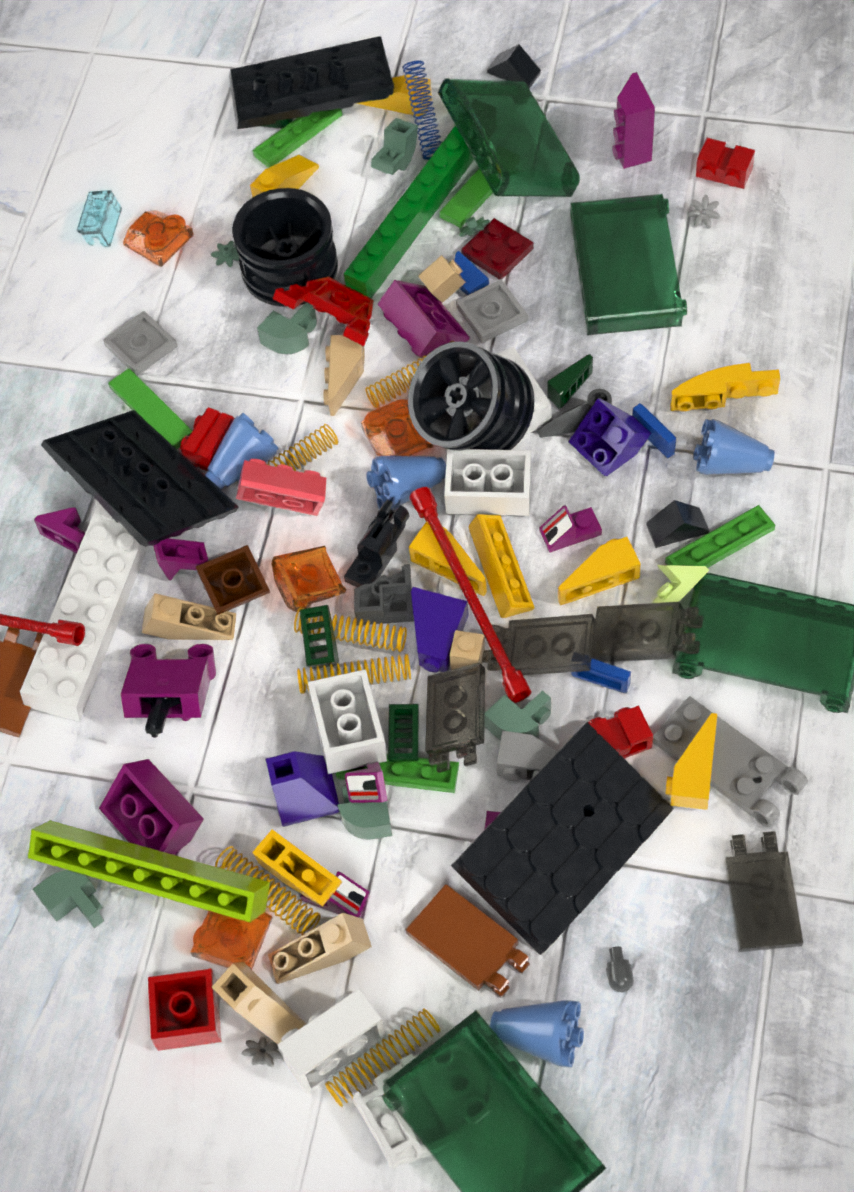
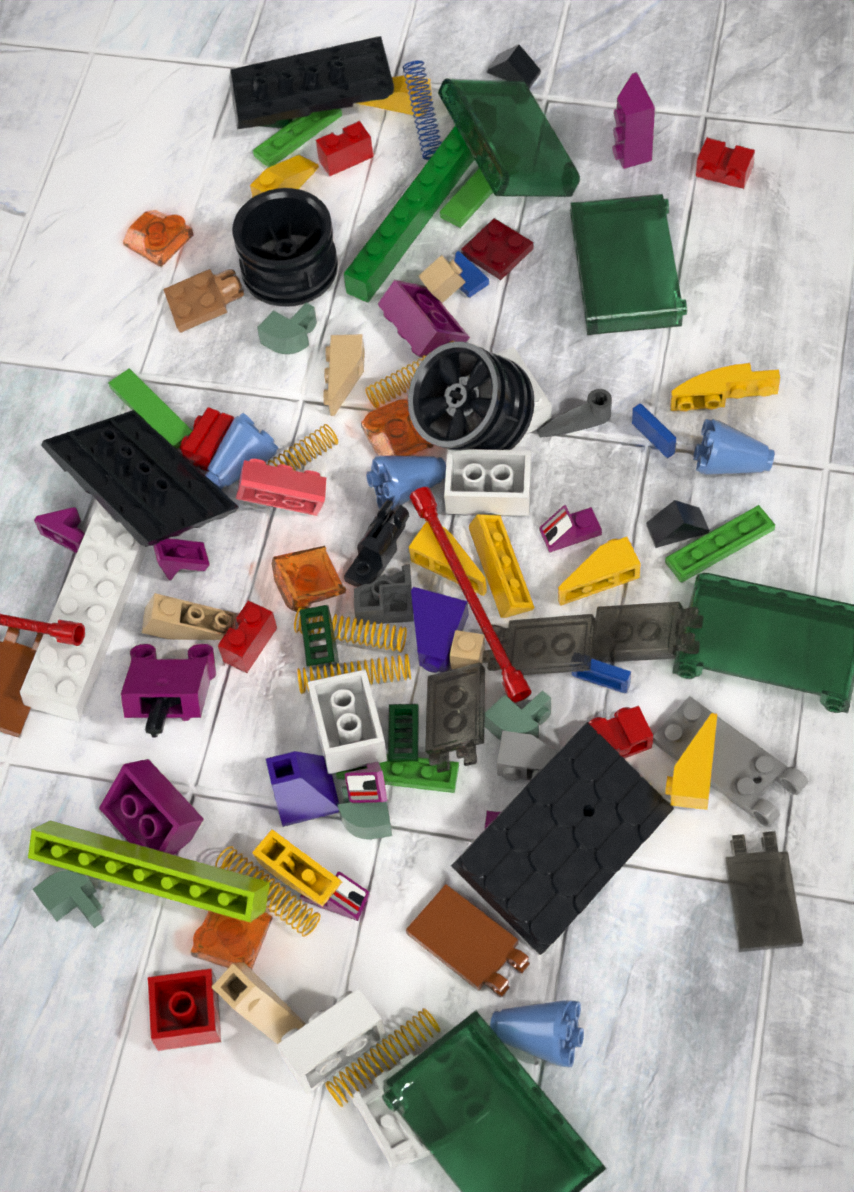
(99, 217): clear light blue hinge -> none
(140, 343): light grey plate -> none
(202, 297): none -> medium nougat plate
(225, 253): sand green plant -> none
(232, 579): reddish brown slope -> none
(244, 645): none -> red brick
(262, 1052): light grey plant -> none
(320, 948): tan slope -> none
(336, 299): red wing -> none
(344, 150): none -> red brick
(398, 147): sand green brick -> none
(473, 225): sand green plant -> none
(492, 311): light grey plate -> none
(567, 382): dark green slope -> none
(608, 437): dark purple slope -> none
(619, 971): dark grey cylinder -> none
(682, 580): yellowish green slope -> none
(704, 206): light grey plant -> none

